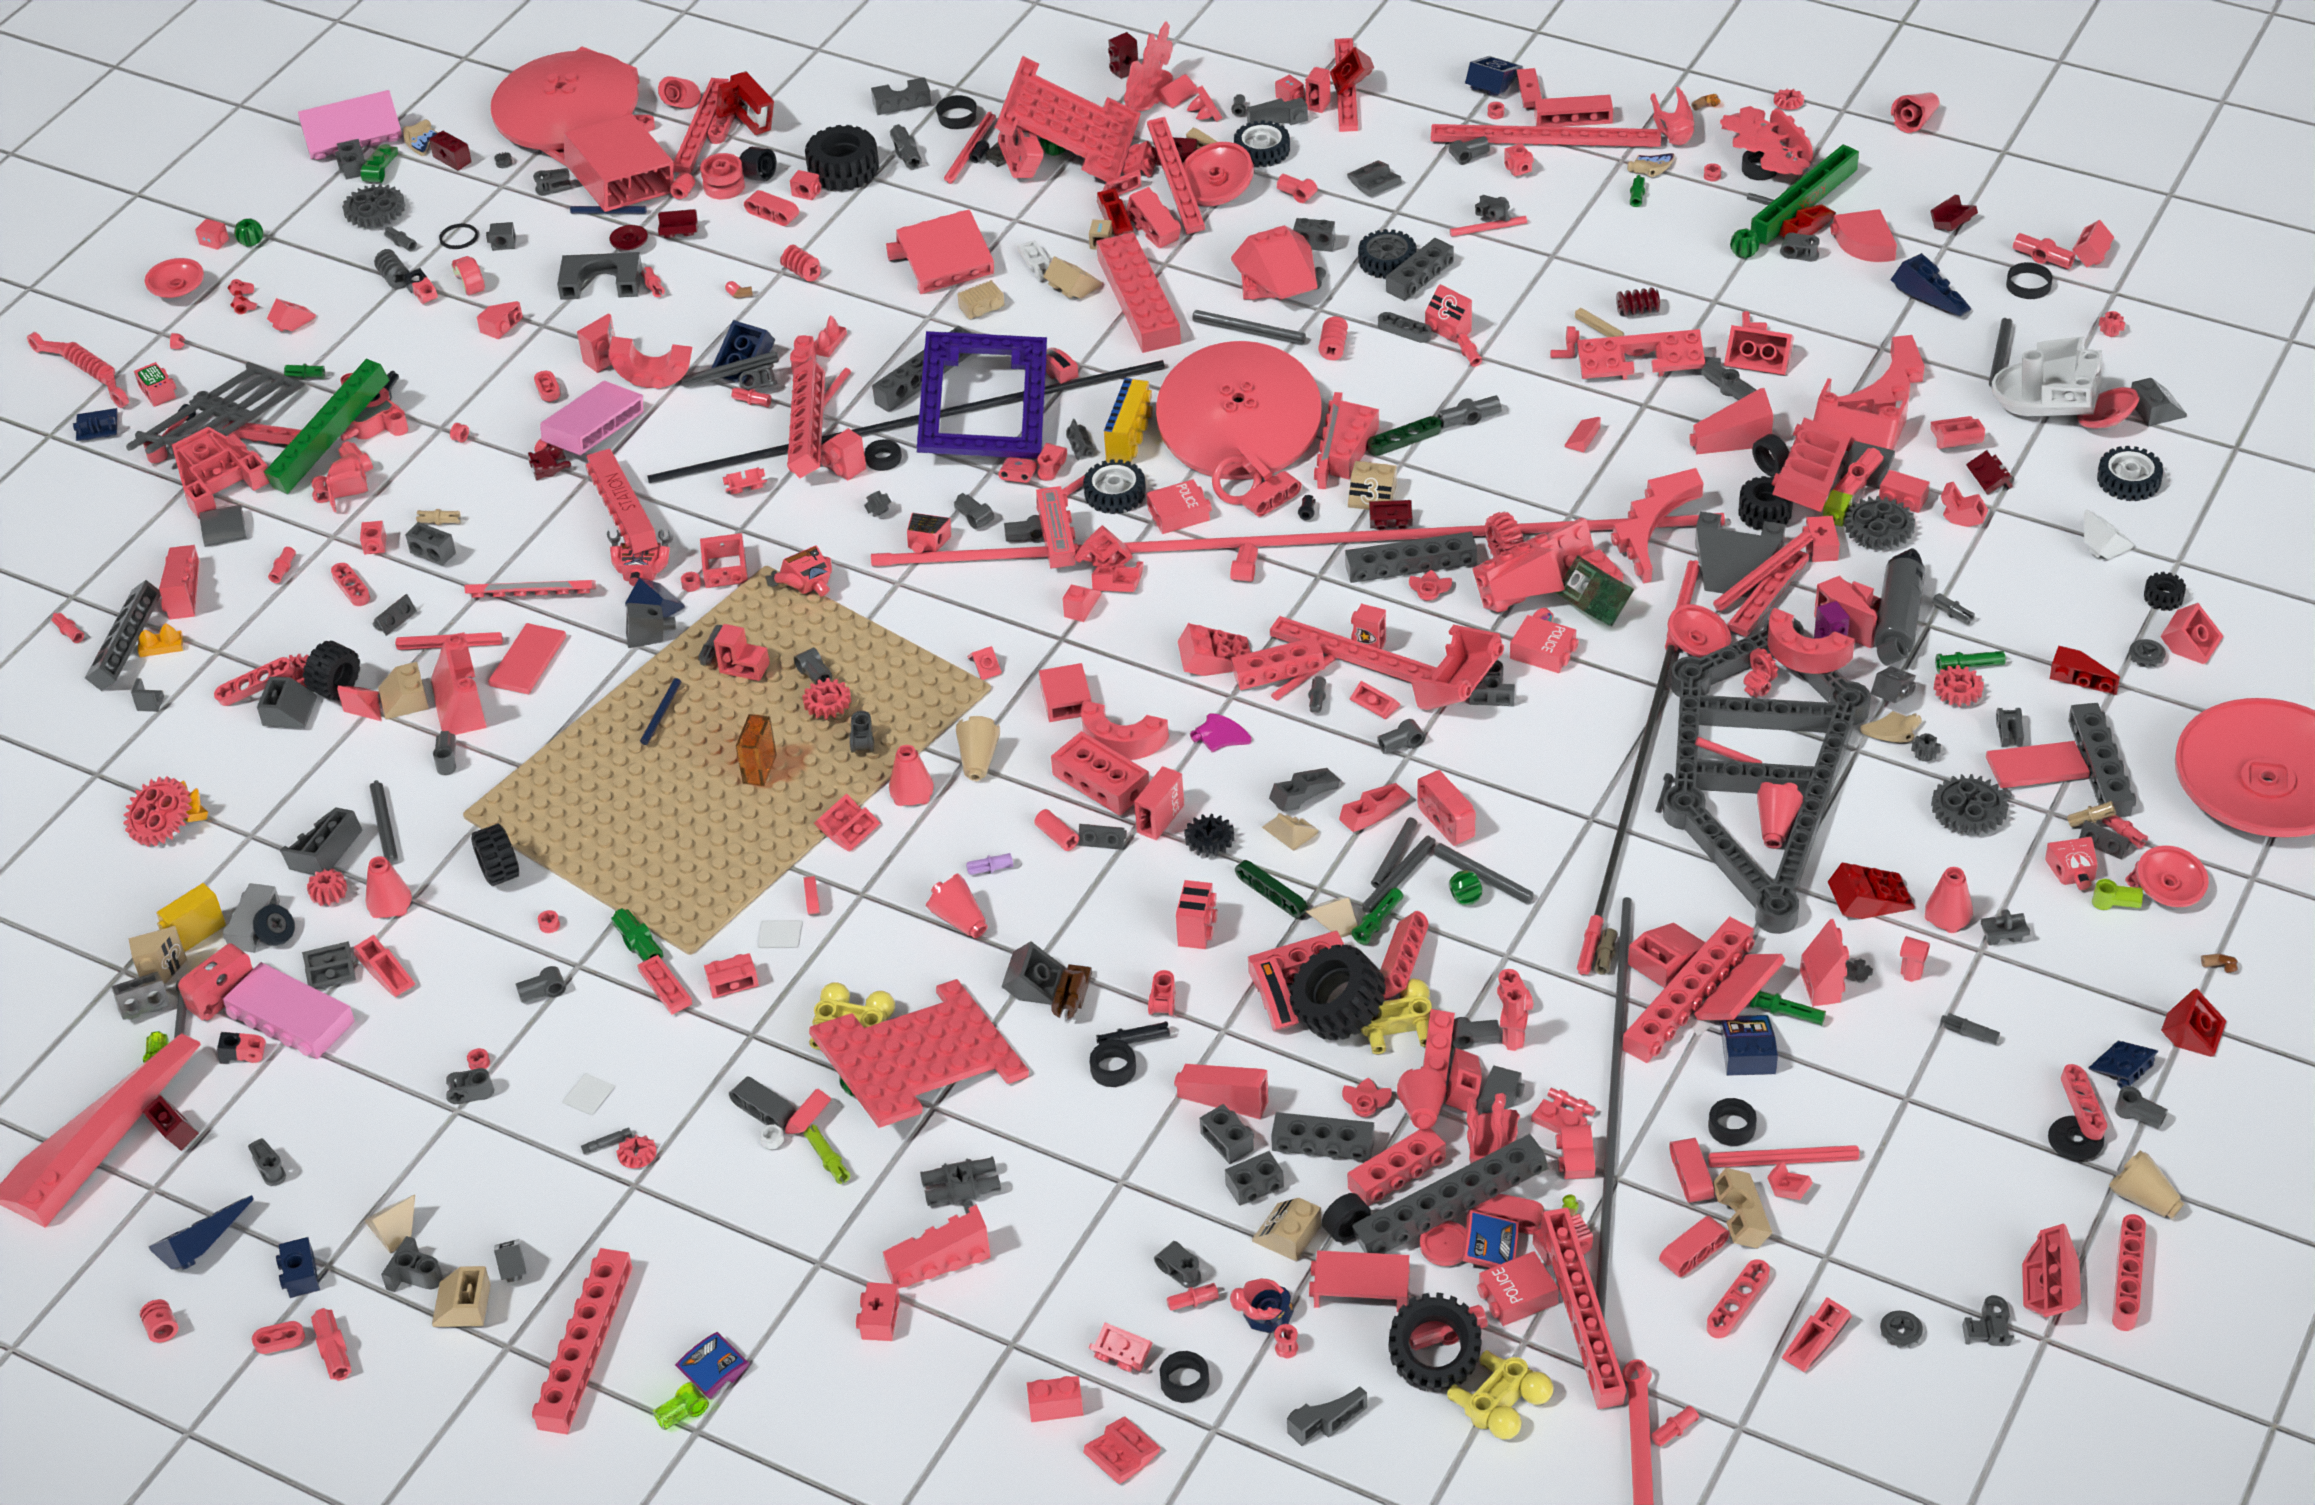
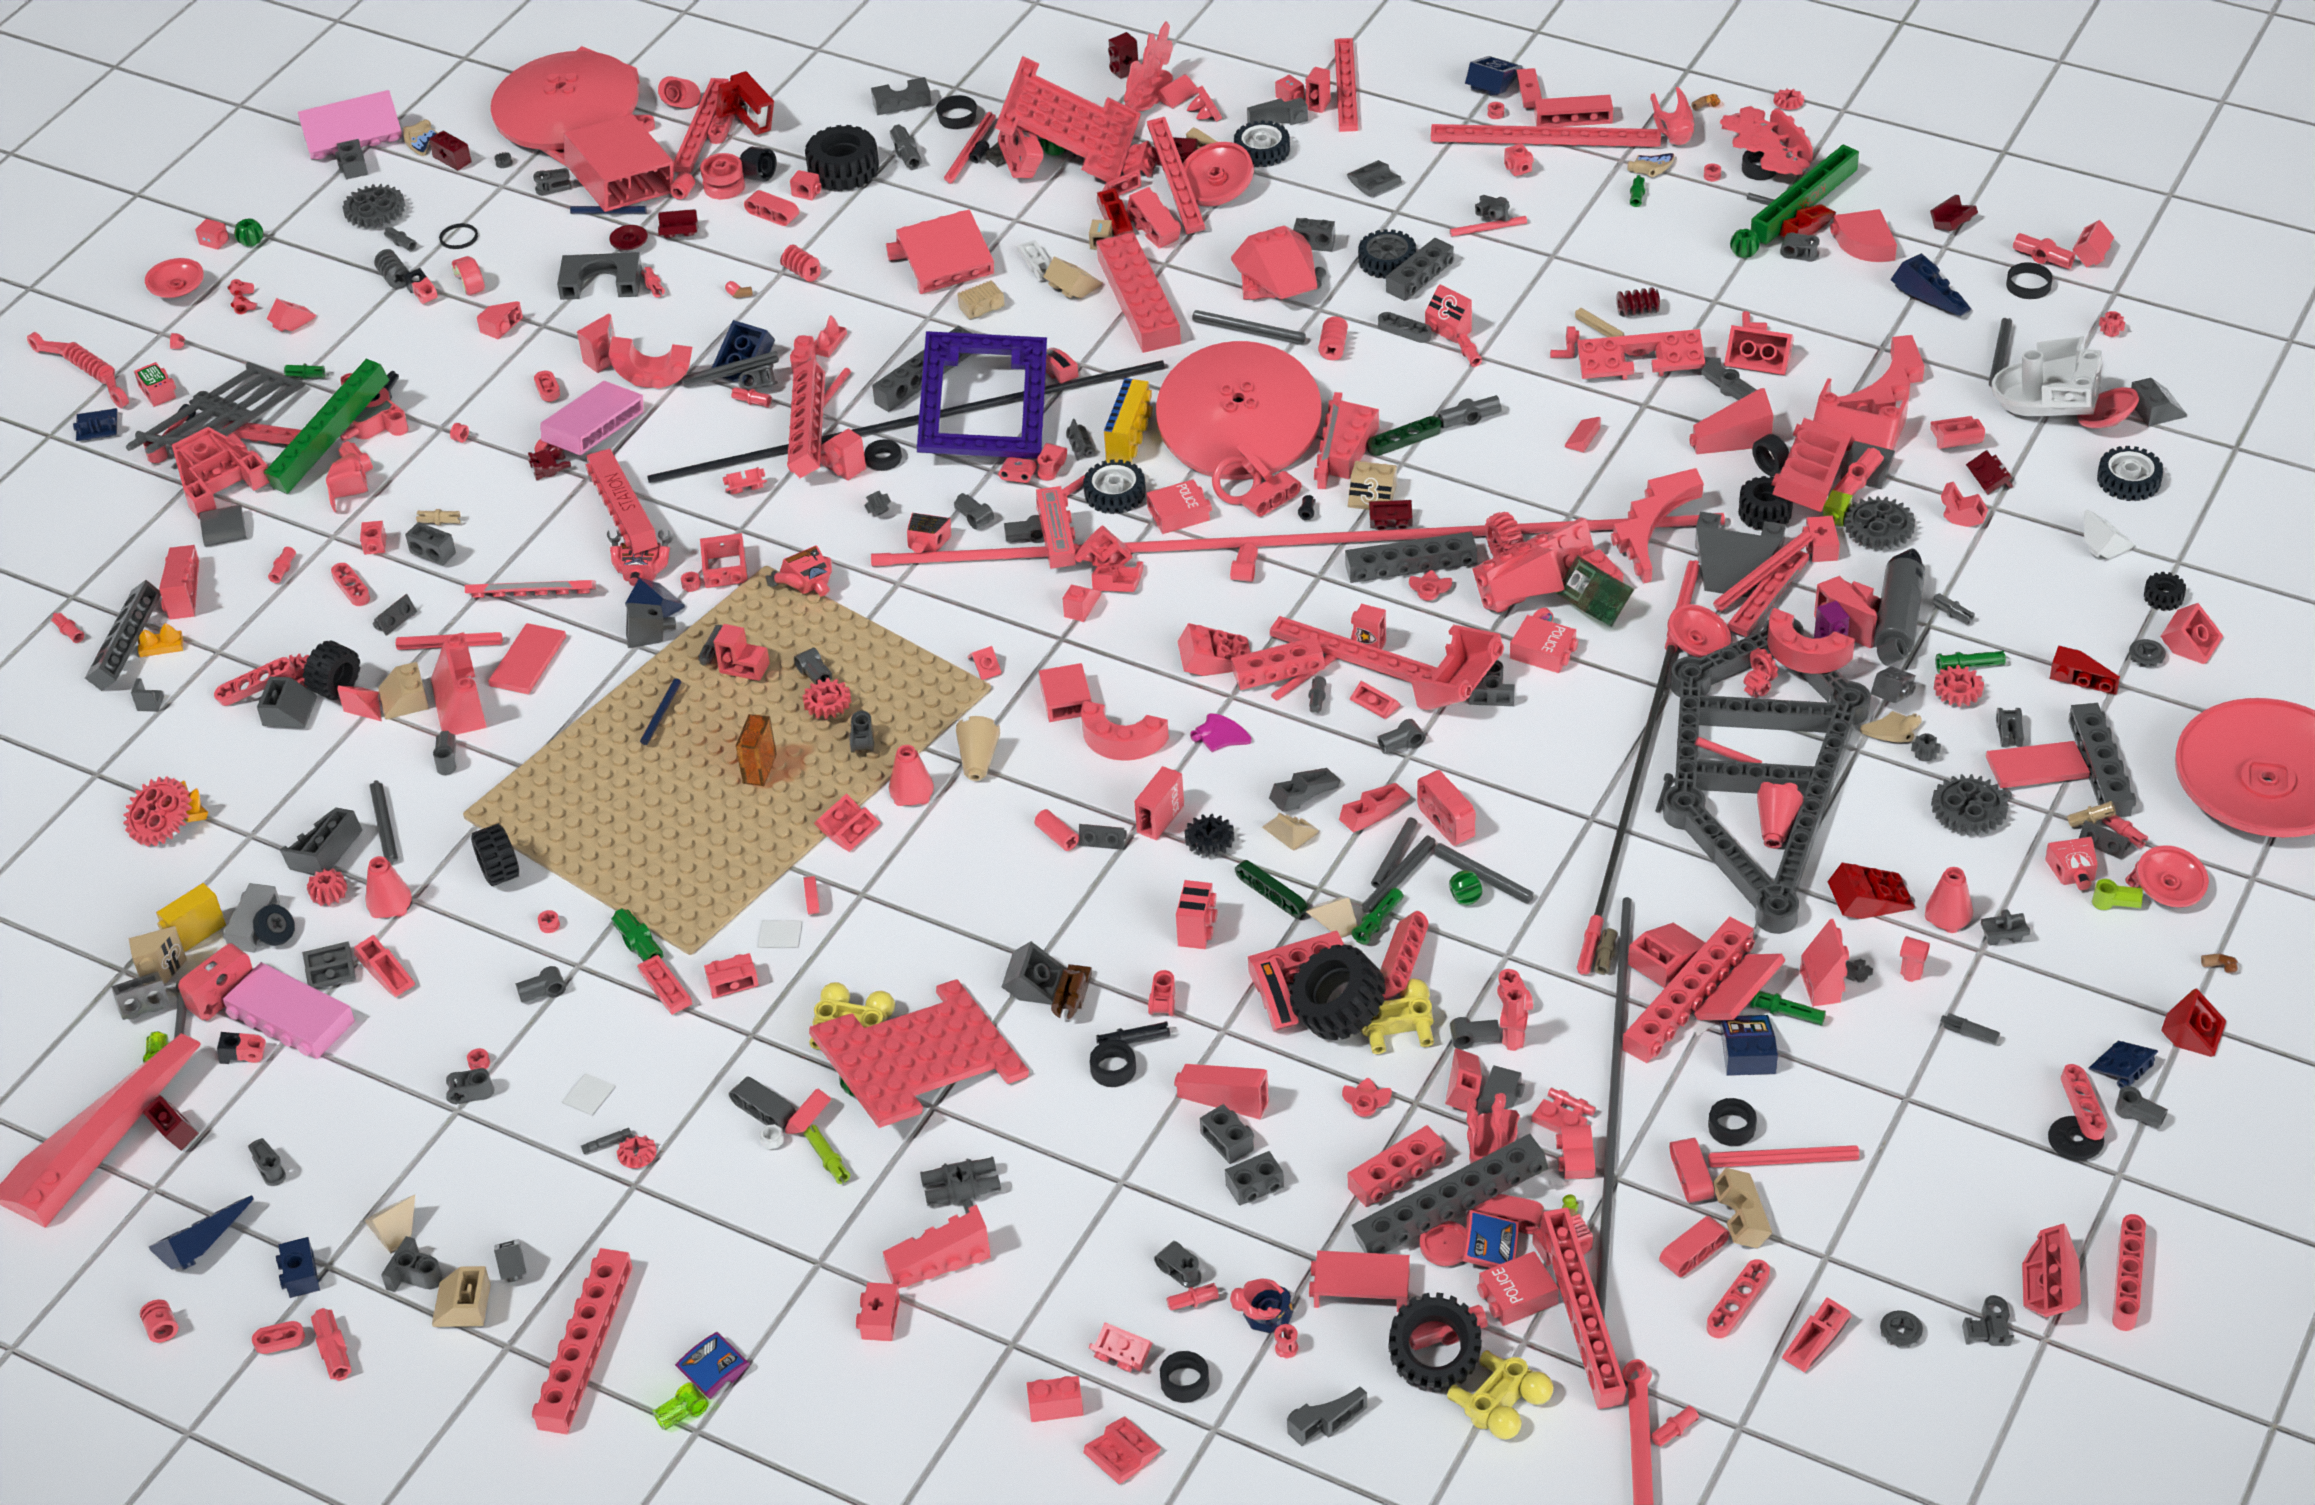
(318, 486): coral bush -> none
(375, 165): green plate -> none
(501, 236): dark grey brick -> none
(957, 906): coral cone -> none
(989, 864): lavender axle -> none
(1099, 772): coral brick -> none
(1238, 107): dark grey pin -> none
(1290, 1228): tan slope -> none
(1299, 189): coral piece -> none
(1322, 1136): dark grey brick -> none
(1342, 1214): black tyre -> none
(1351, 70): red slope -> none
(1422, 1095): coral cone -> none
(1439, 1041): coral plate -> none
(1465, 151): dark grey piece -> none
(1788, 1184): coral bracket -> none
(1905, 489): coral brick -> none
(1914, 110): coral cone -> none
(2147, 1186): tan cone -> none

